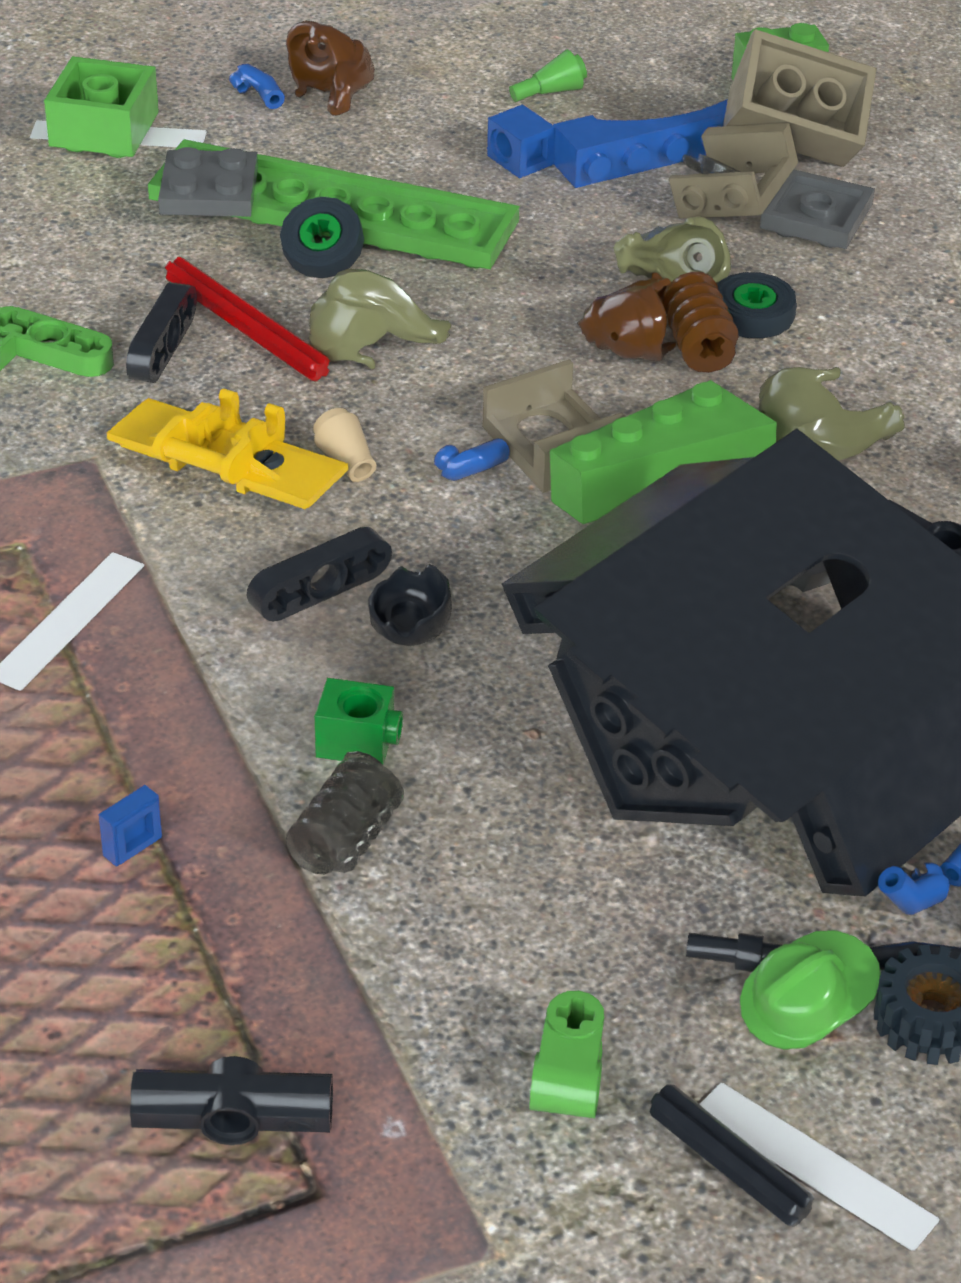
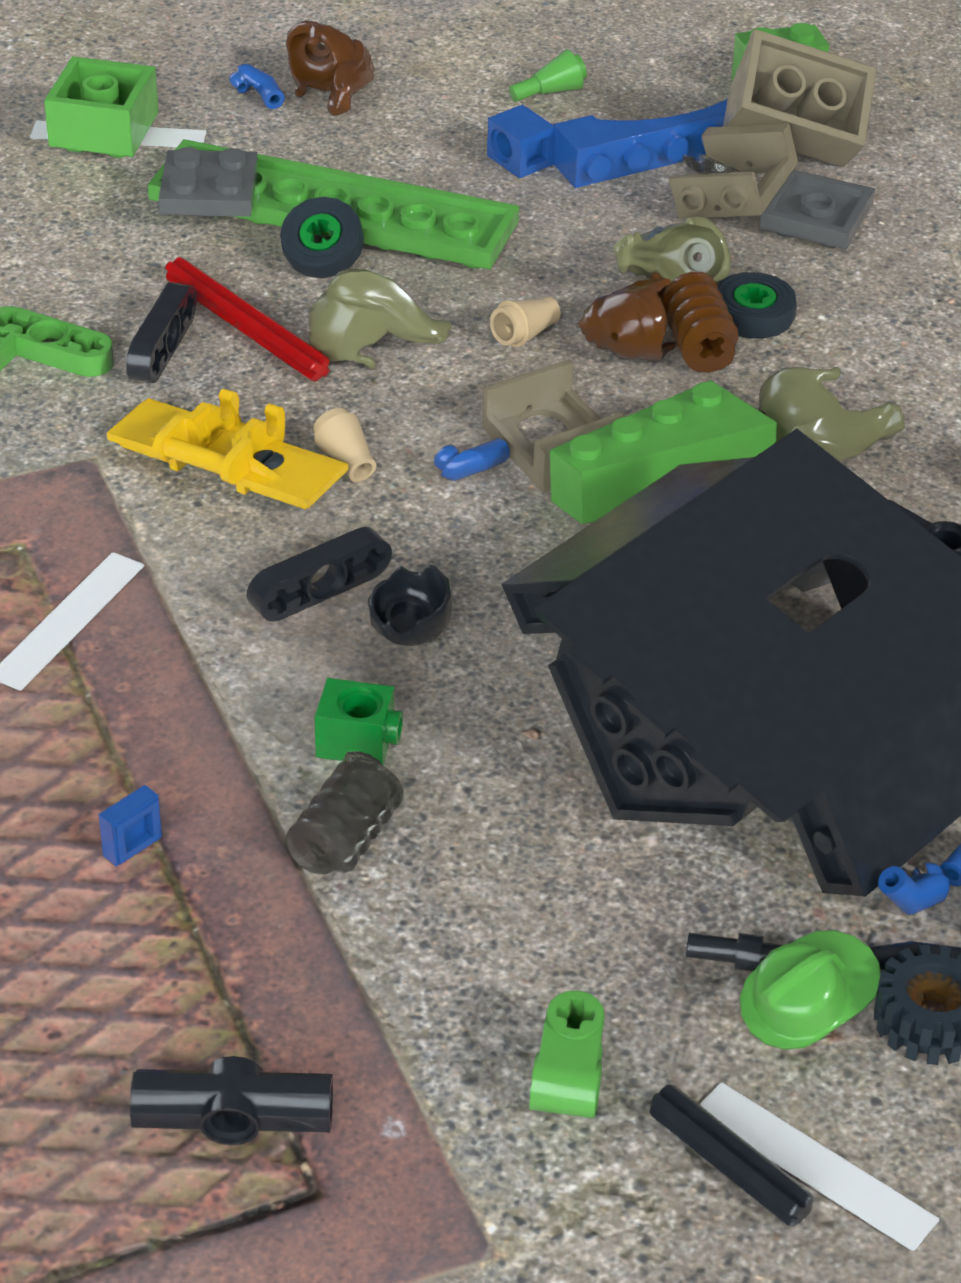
(521, 320): none -> tan cone

